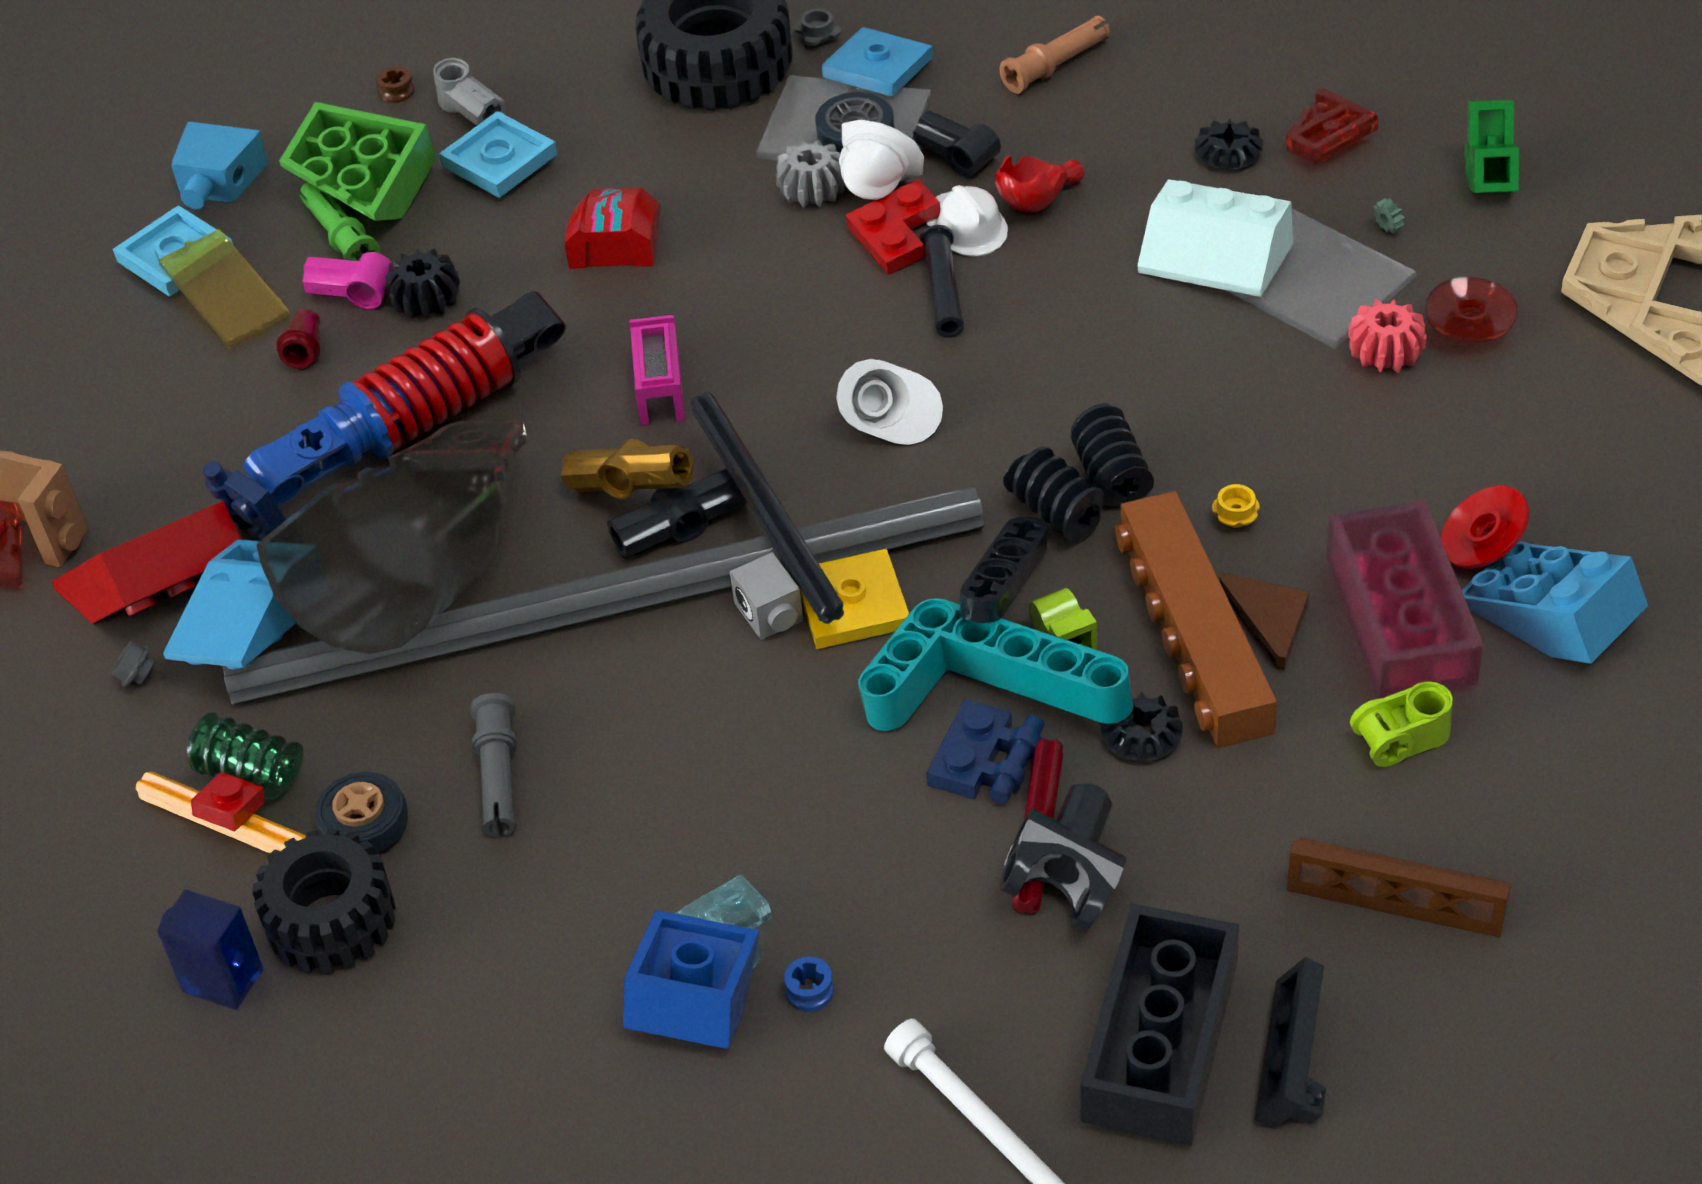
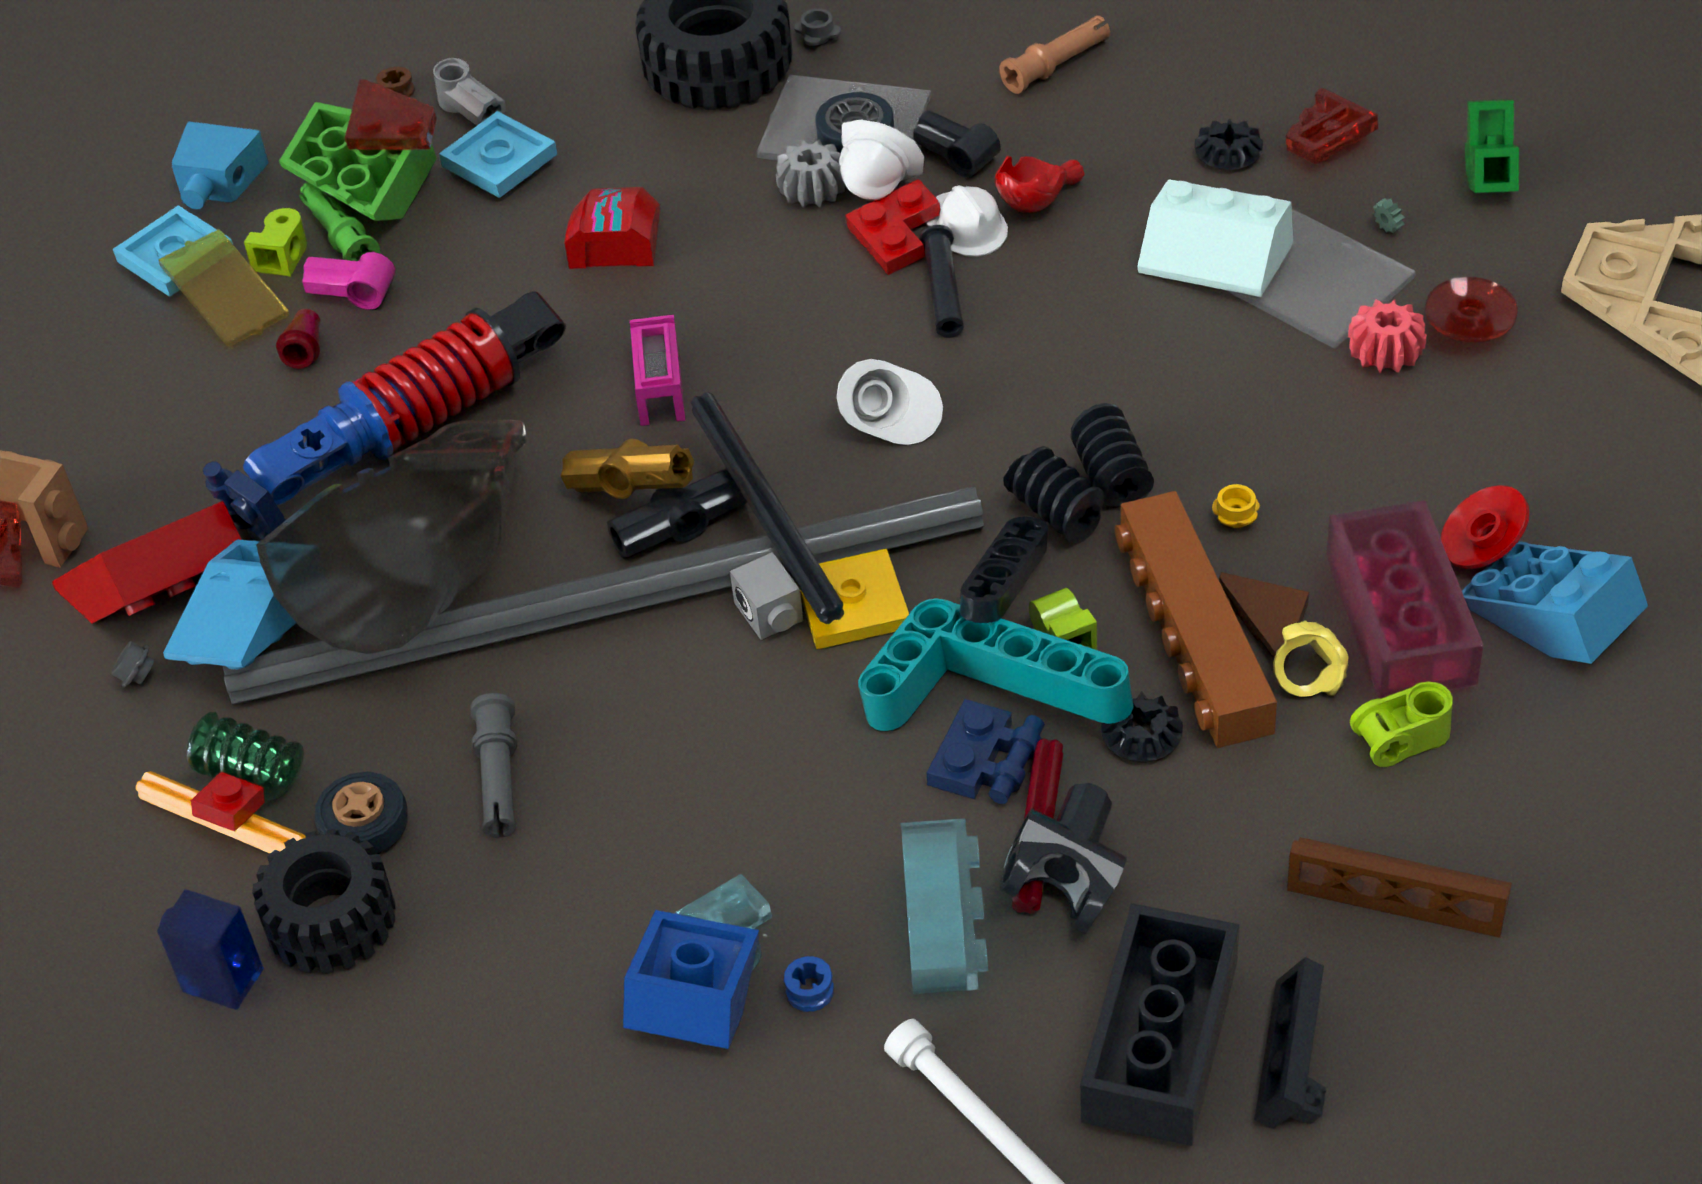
(279, 244): none -> lime leg
(388, 120): none -> clear red wing
(422, 283): black gear -> none
(877, 61): dark azure plate -> none
(942, 906): none -> clear light blue wedge
(1326, 646): none -> light yellow piece

